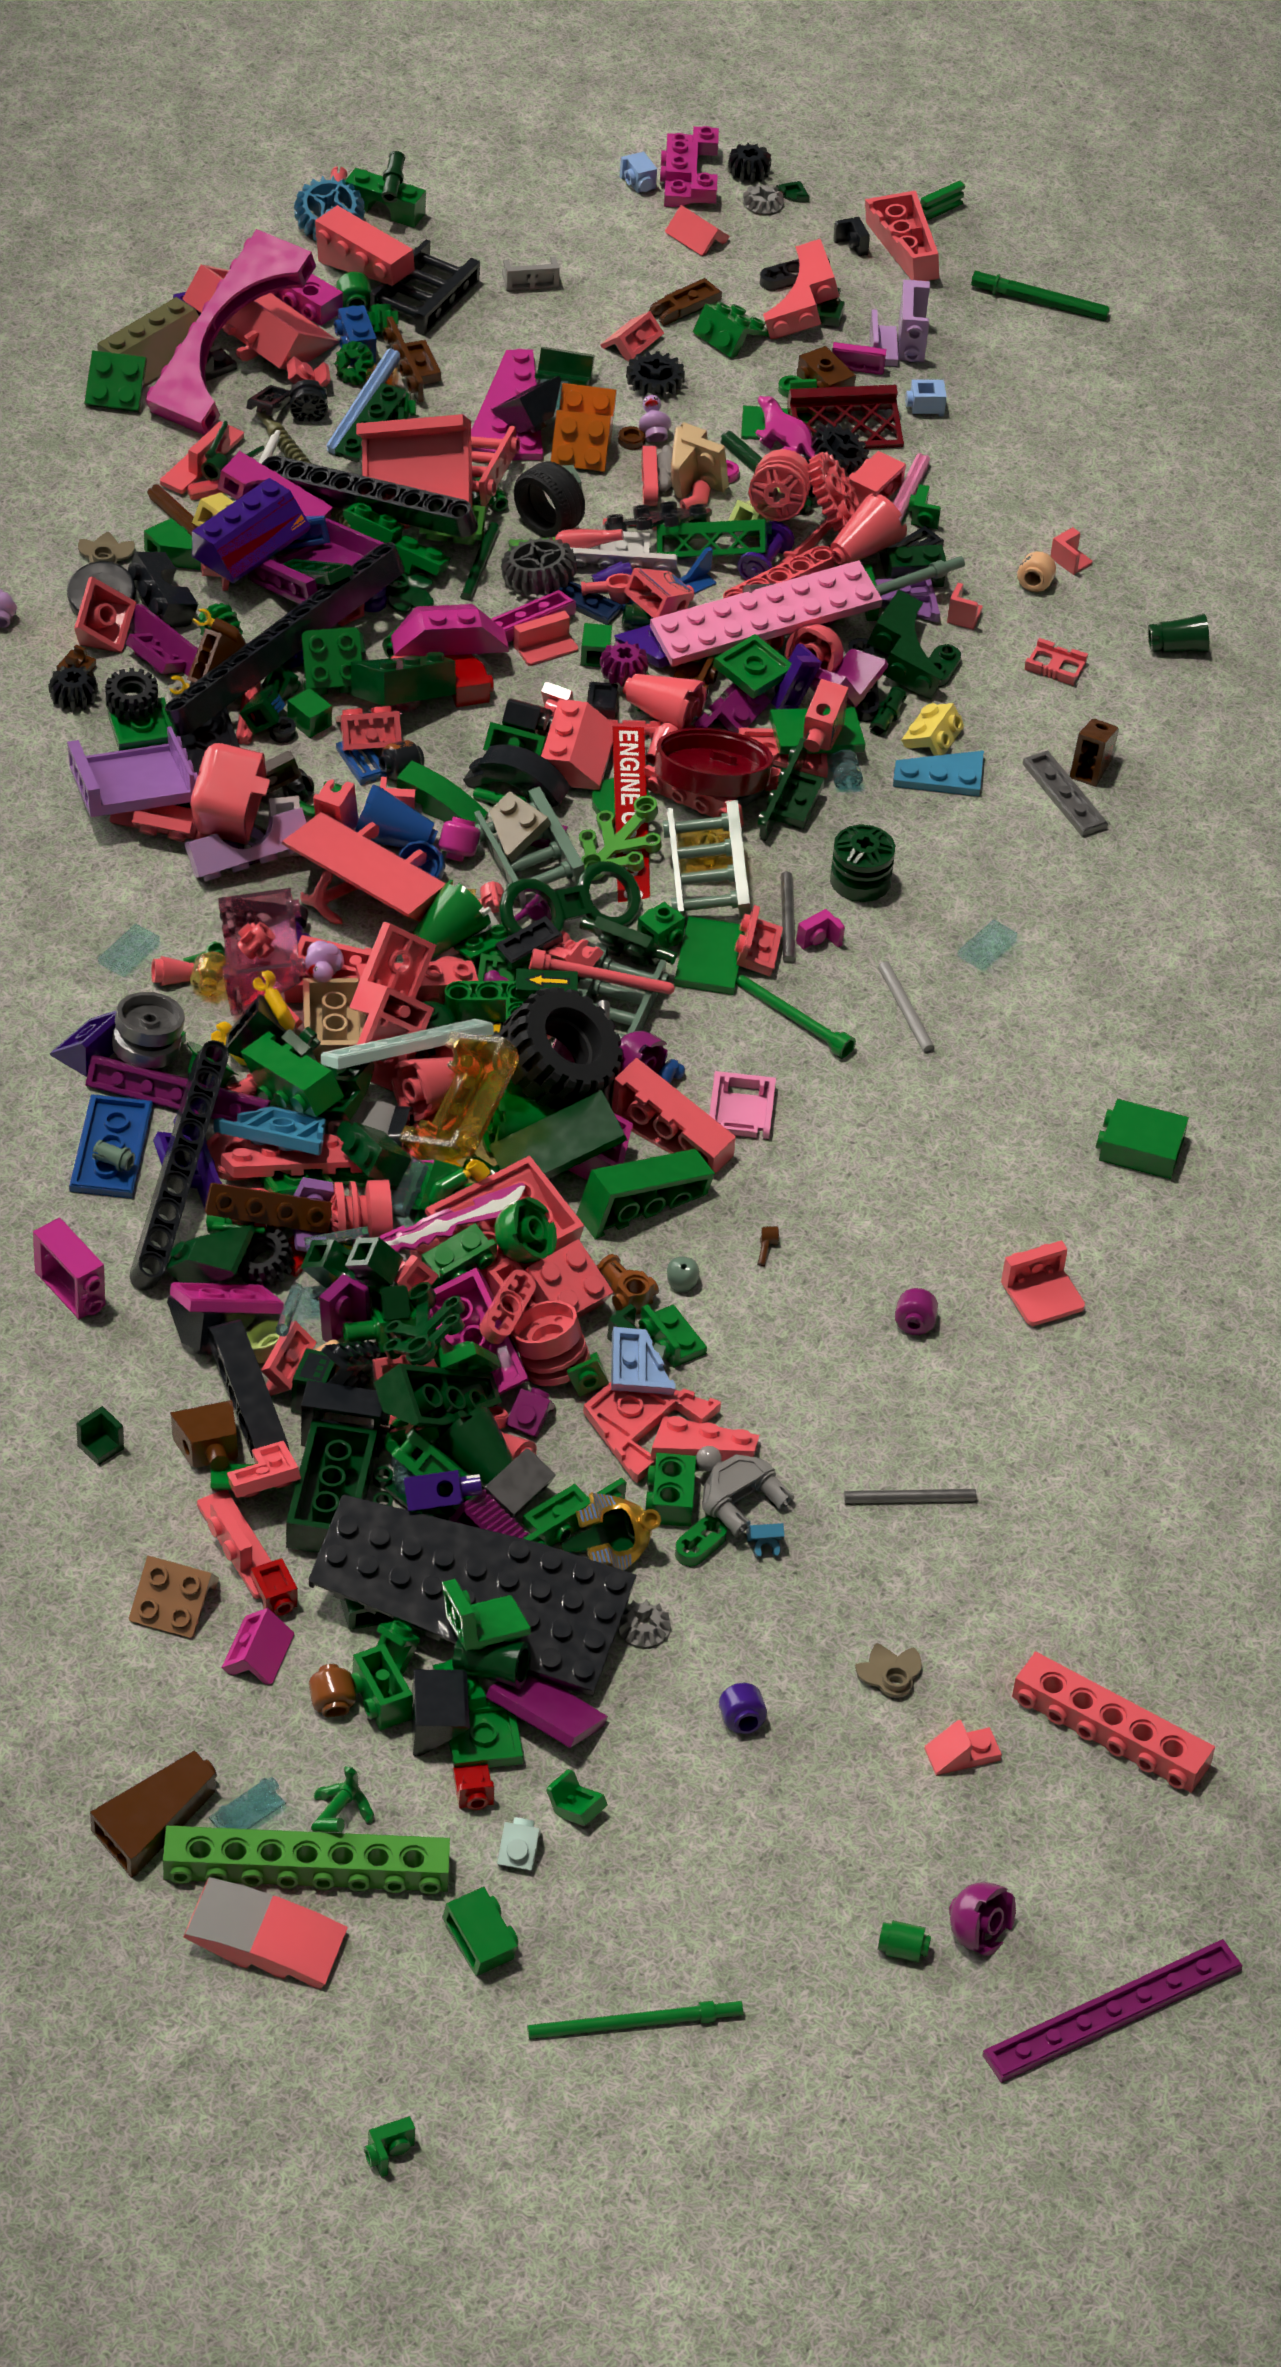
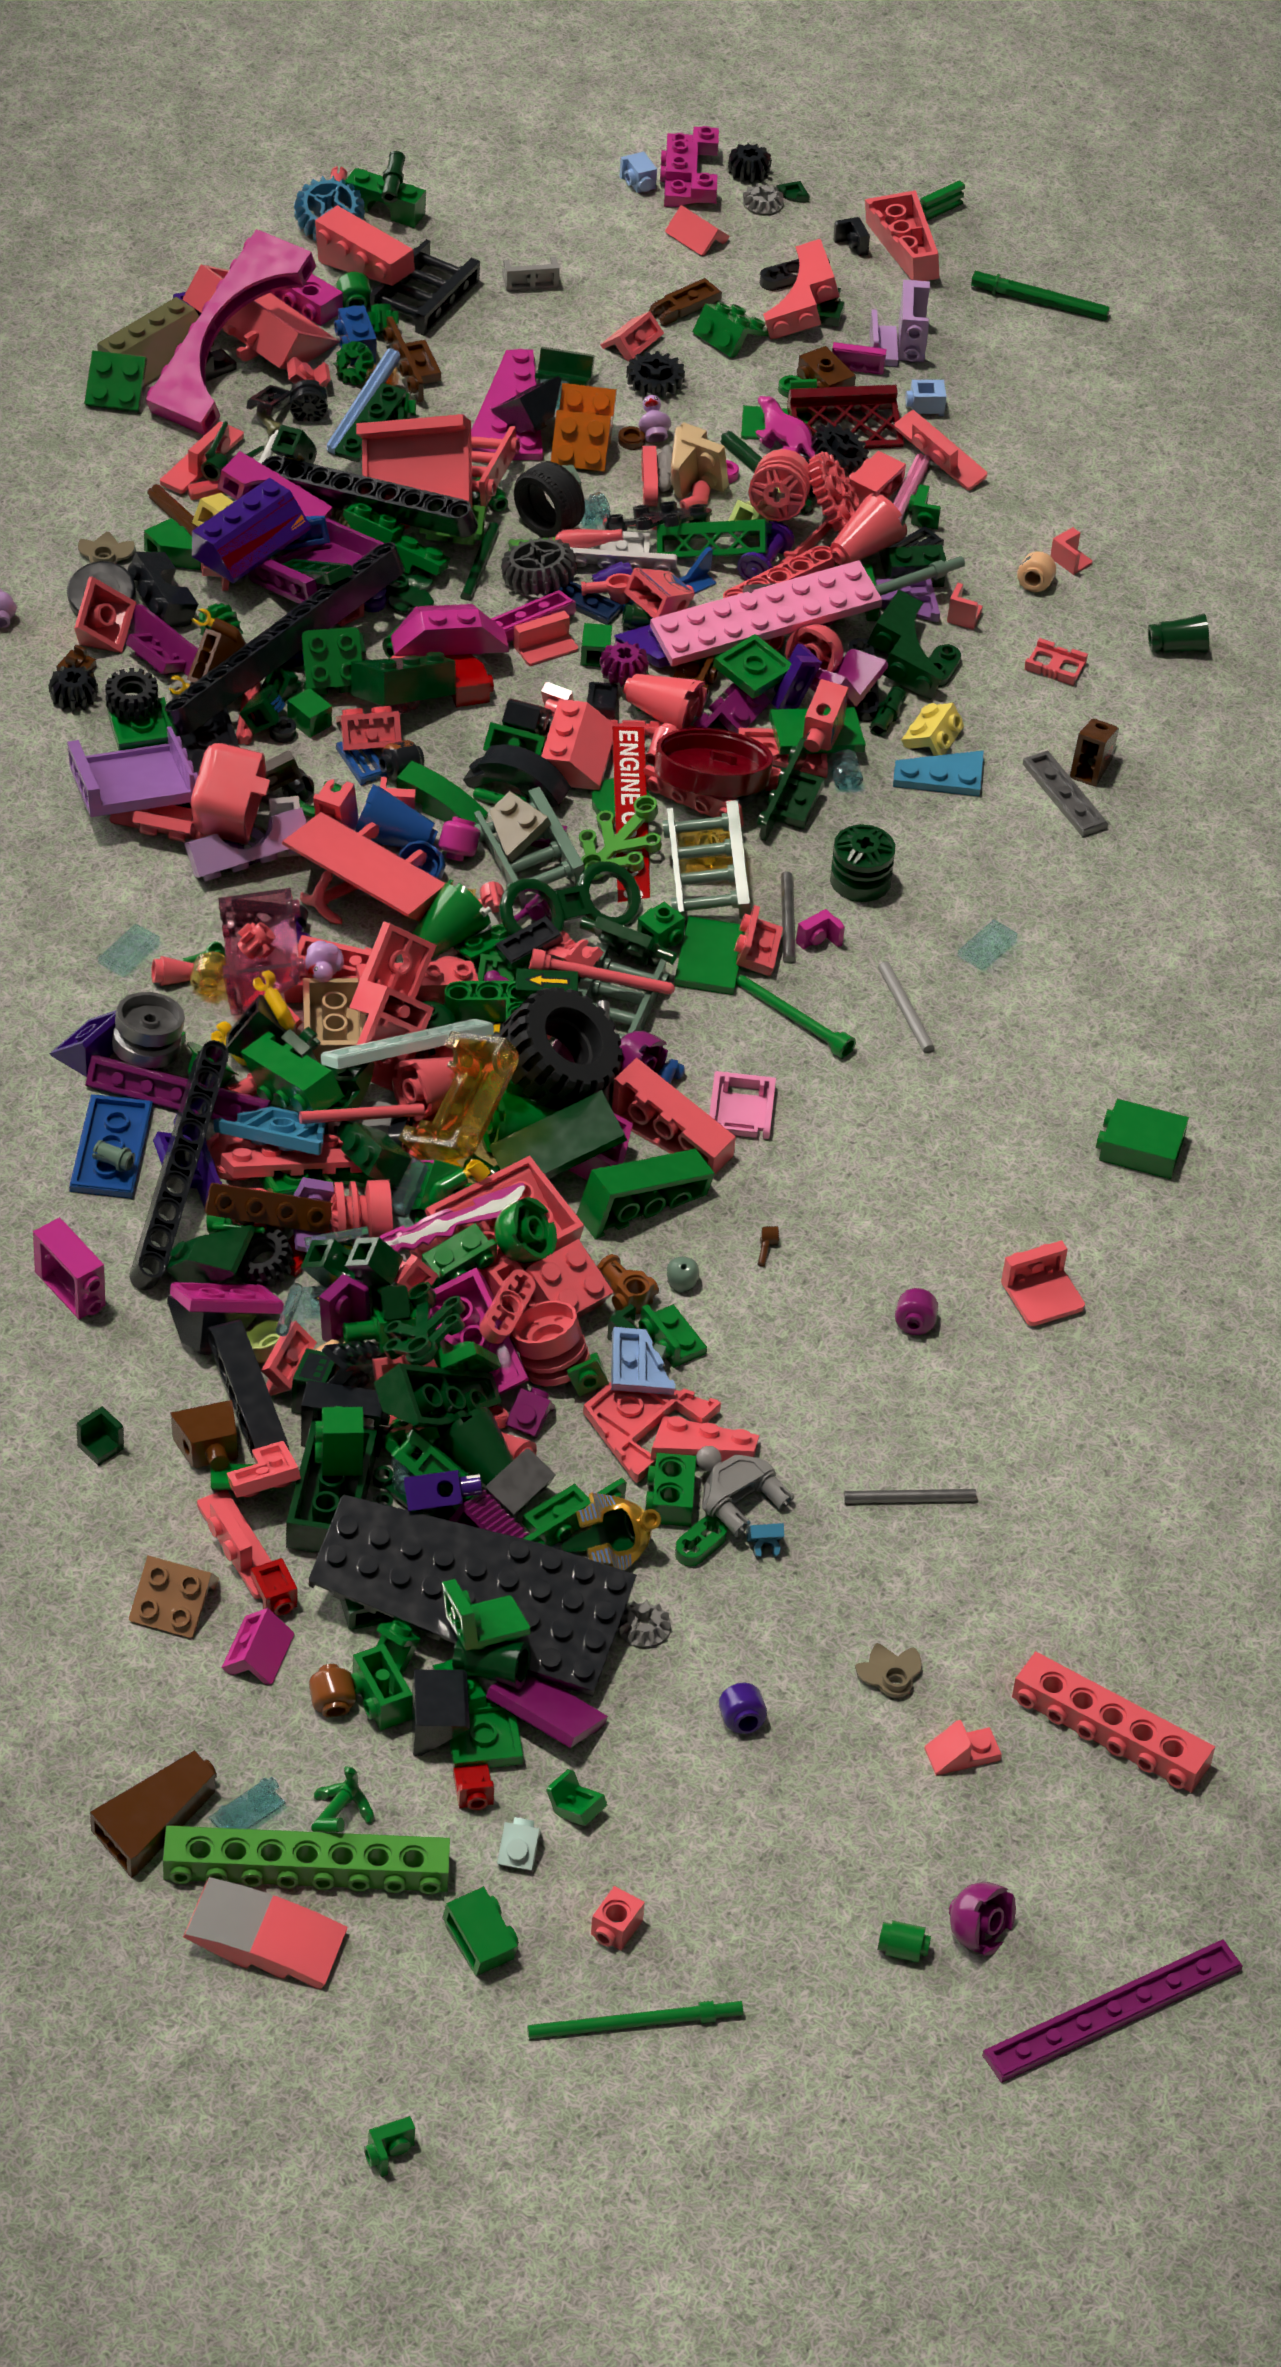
(294, 444): none -> dark green leg
(341, 1441): none -> green brick
(362, 1113): none -> coral bar
(595, 508): none -> clear light blue wheel
(617, 1907): none -> coral brick
(940, 450): none -> coral bracket

